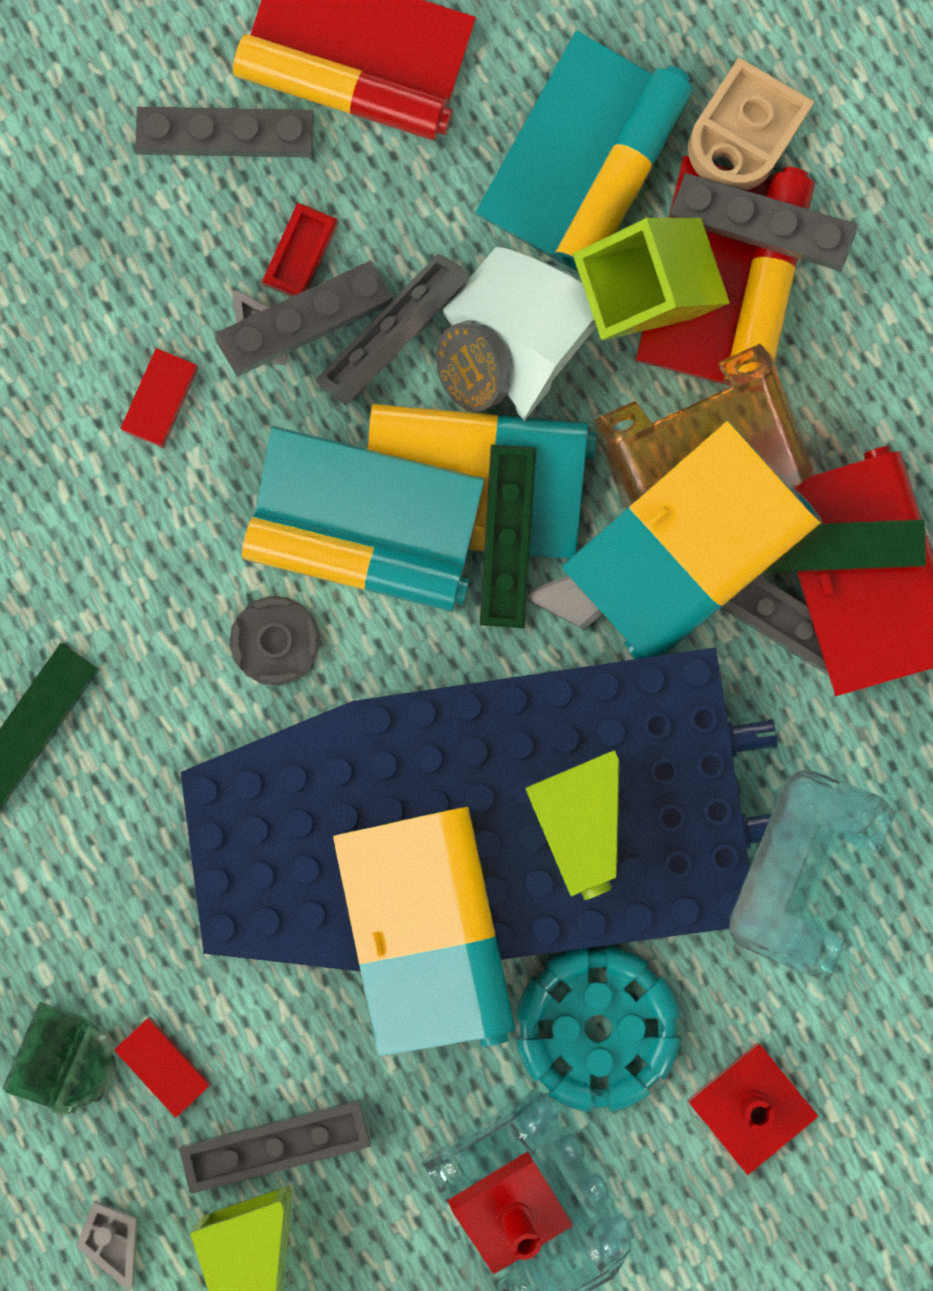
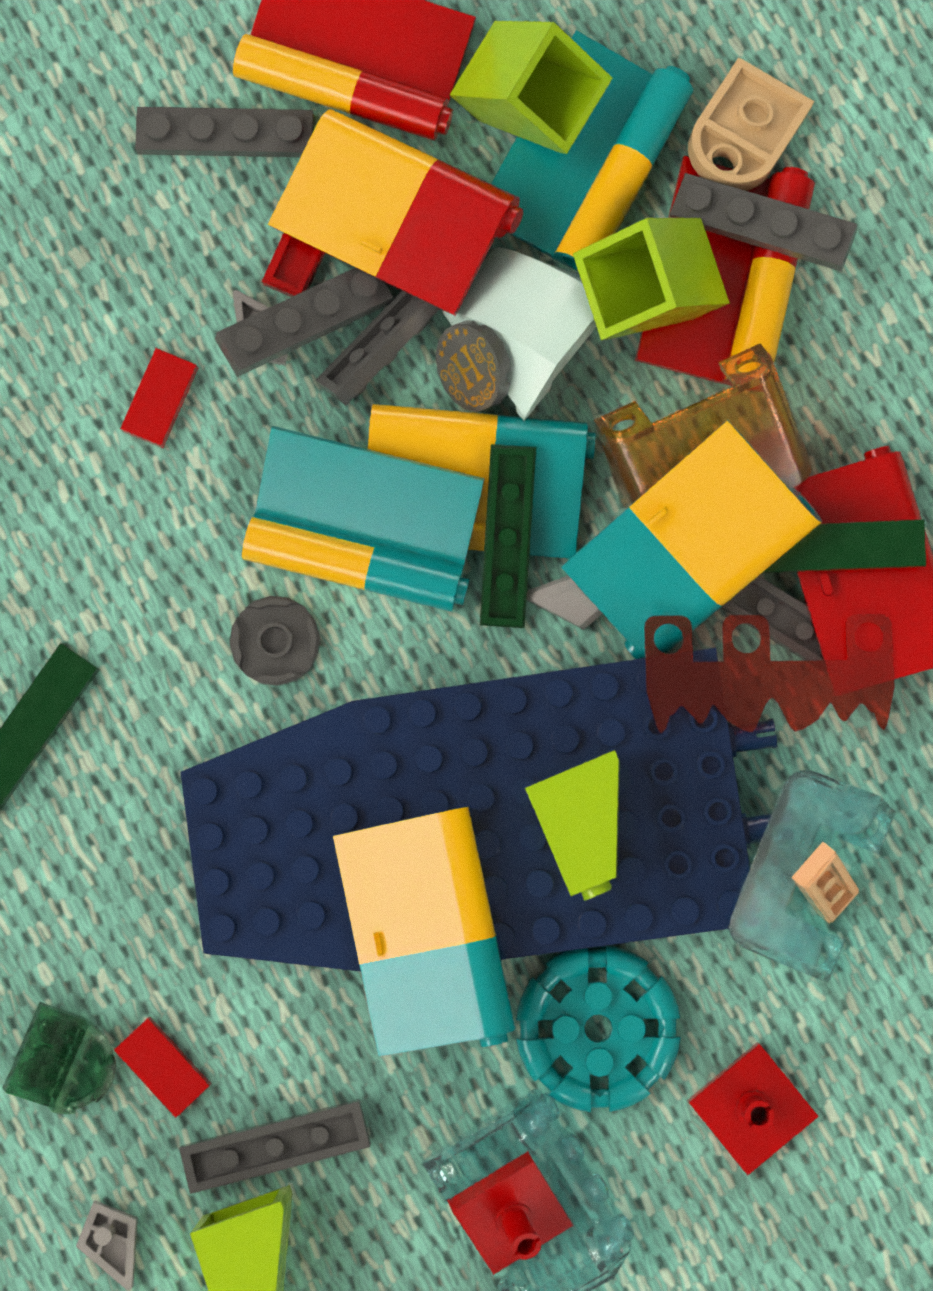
(393, 211): none -> door
(532, 83): none -> lime slope
(748, 680): none -> clear red piece
(826, 883): none -> light nougat tile

